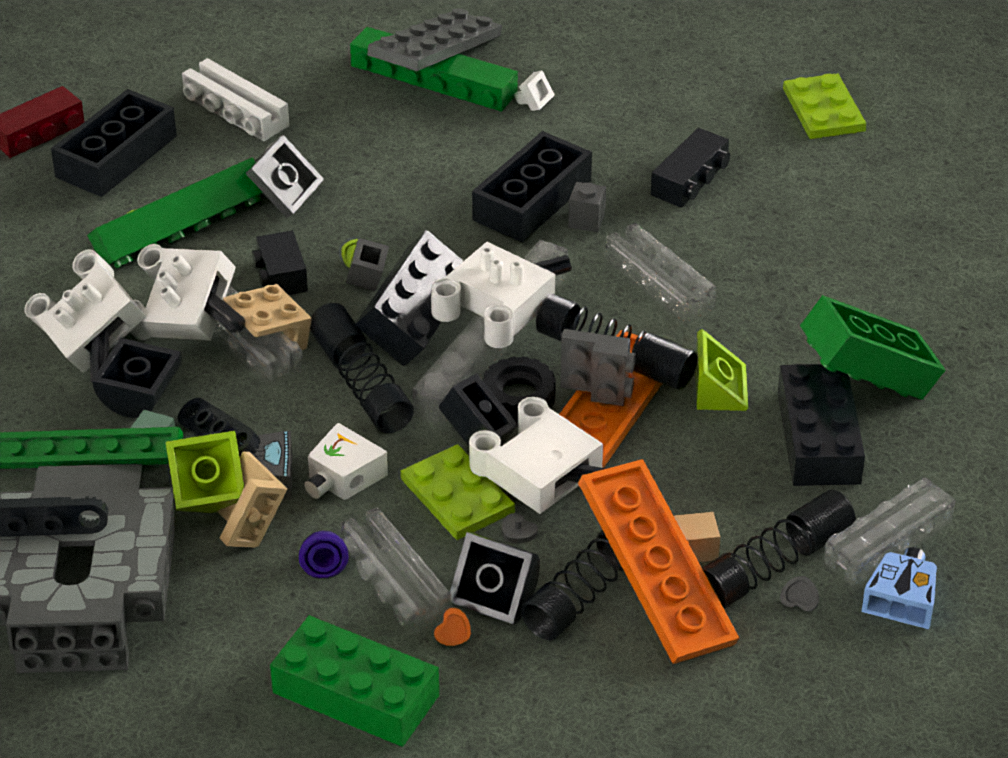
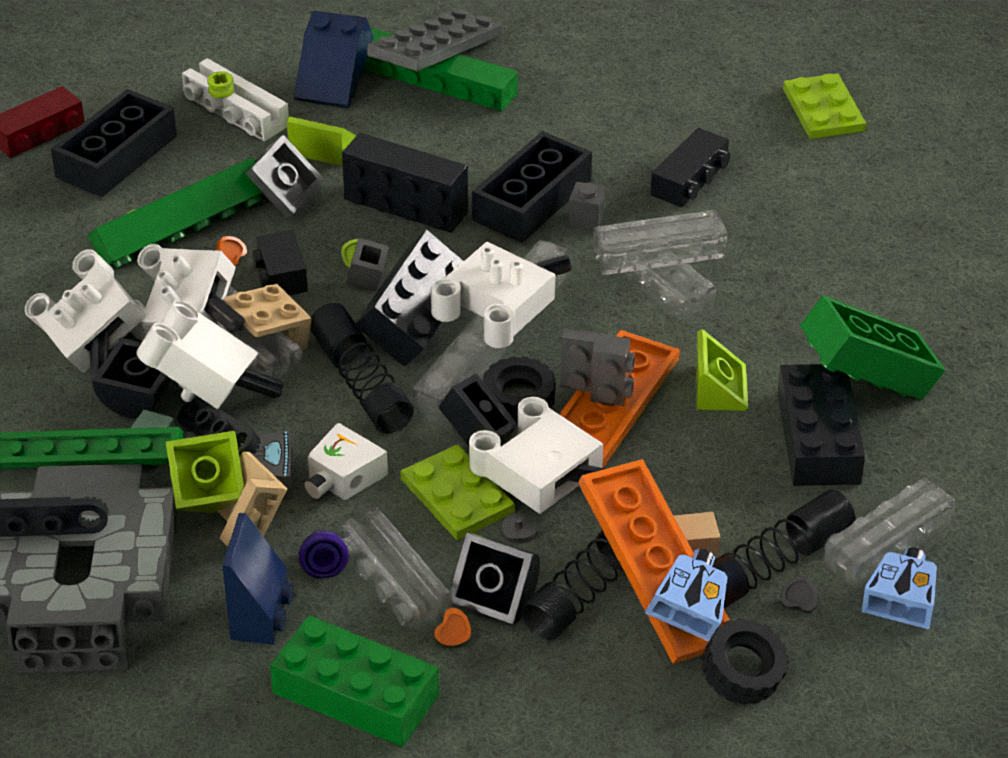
(202, 357): none -> white piece
(220, 84): none -> lime bush
(232, 248): none -> orange piece
(254, 585): none -> dark blue slope
(318, 140): none -> lime slope
(332, 58): none -> dark blue slope
(405, 182): none -> black brick
(534, 91): white tile -> none
(654, 355): black piece -> none
(660, 242): none -> clear brick
(691, 595): none -> light blue torso
(731, 682): none -> black tyre

